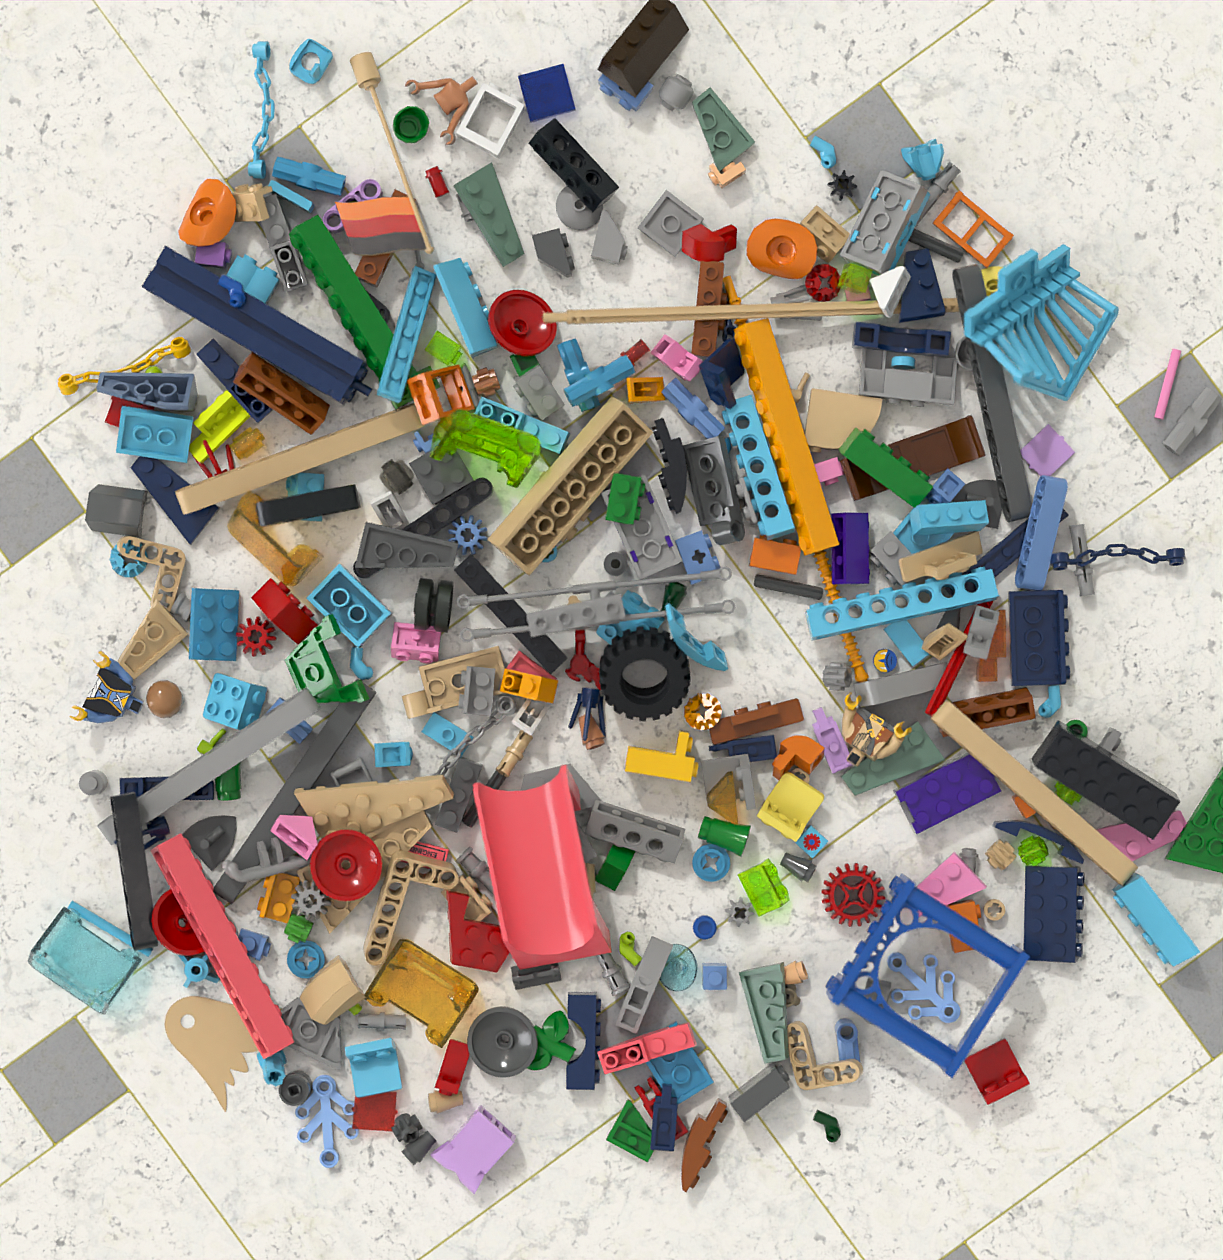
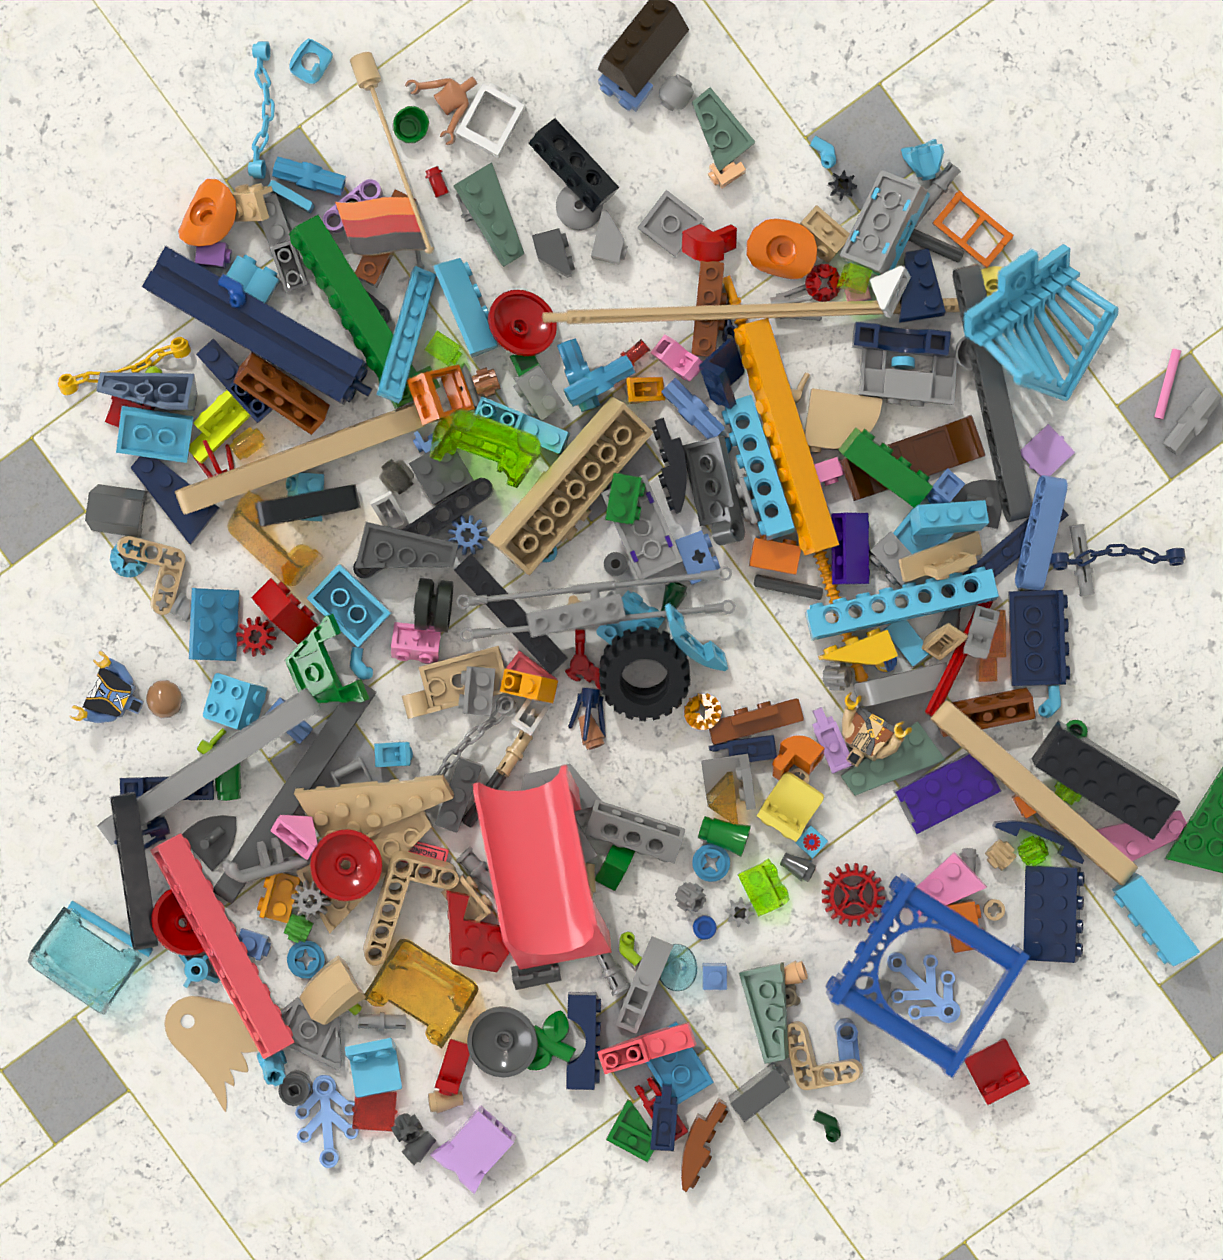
(93, 782): light grey brick -> none
(151, 640): tan wing -> none
(444, 732): medium azure plate -> none
(546, 93): clear blue tile -> none
(664, 764): yellow brick -> none
(690, 897): none -> light grey gear
(867, 651): none -> yellow slope
(1111, 740): light grey bracket -> none

